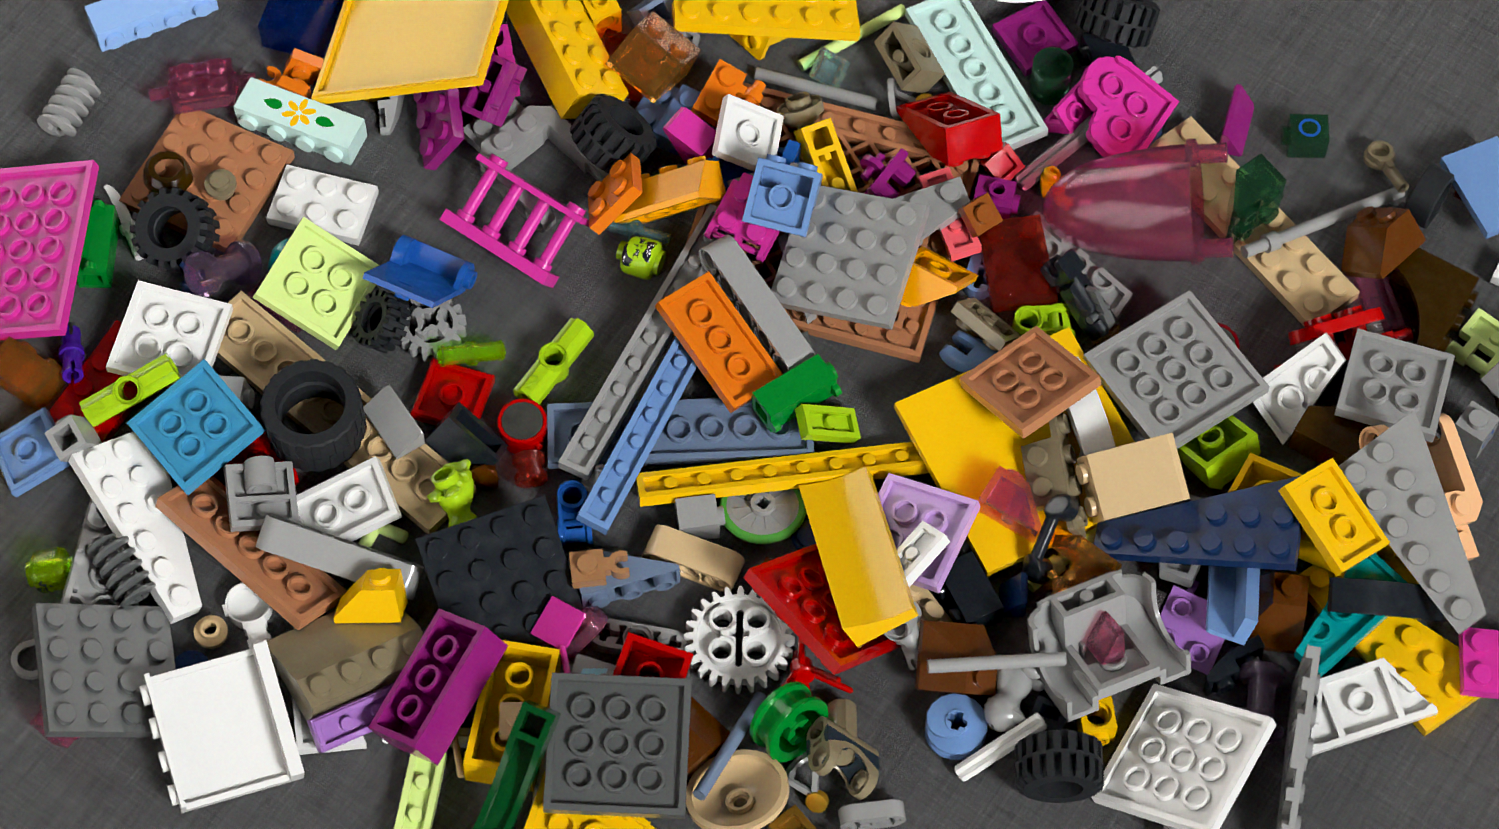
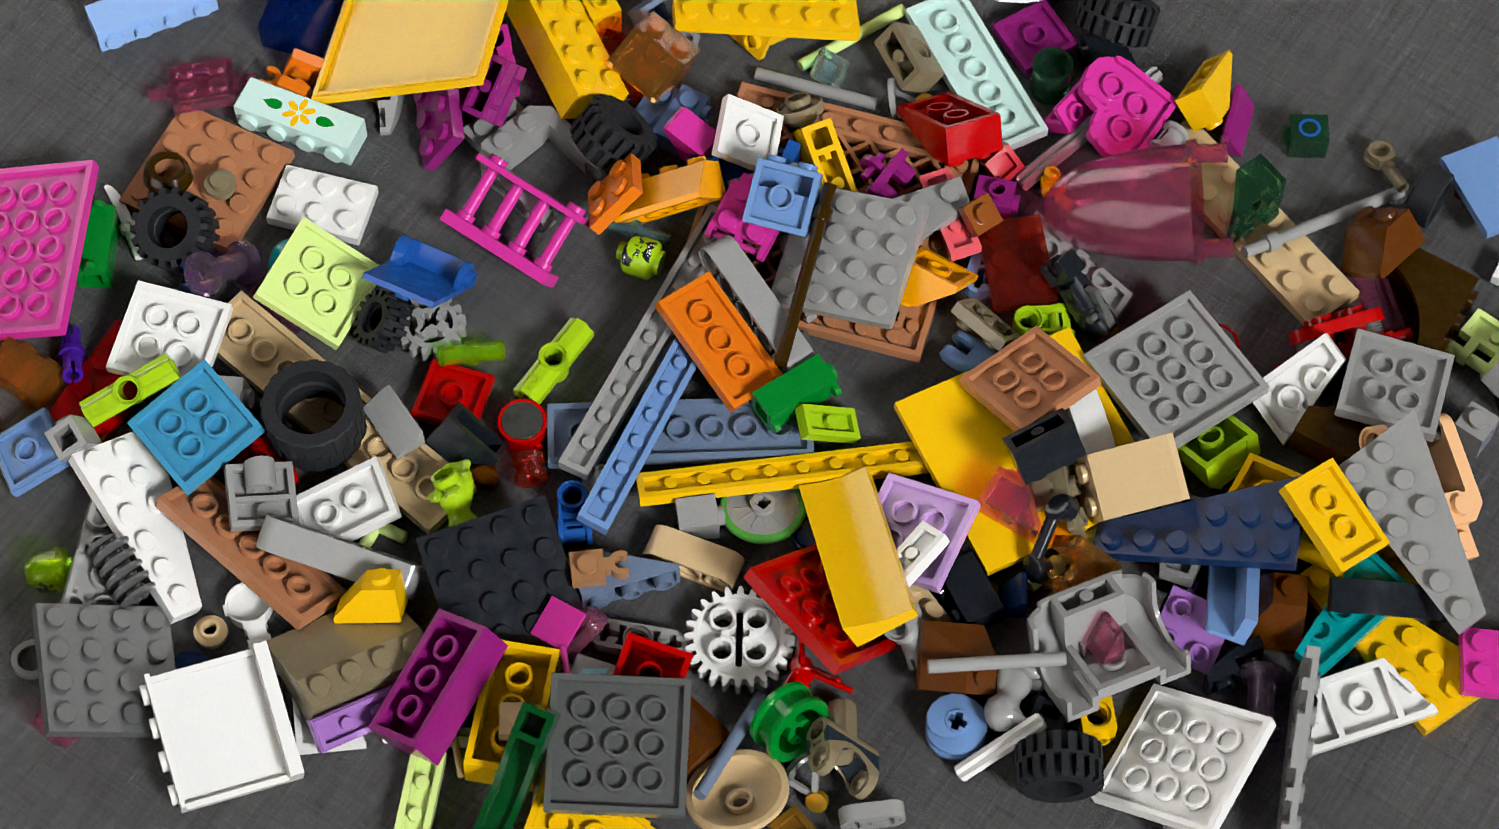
(68, 104): light grey piece -> none
(723, 81): orange plate -> none
(821, 217): none -> dark brown bar
(1044, 446): none -> black brick
(1172, 134): none -> light grey bush
(1207, 93): none -> yellow slope

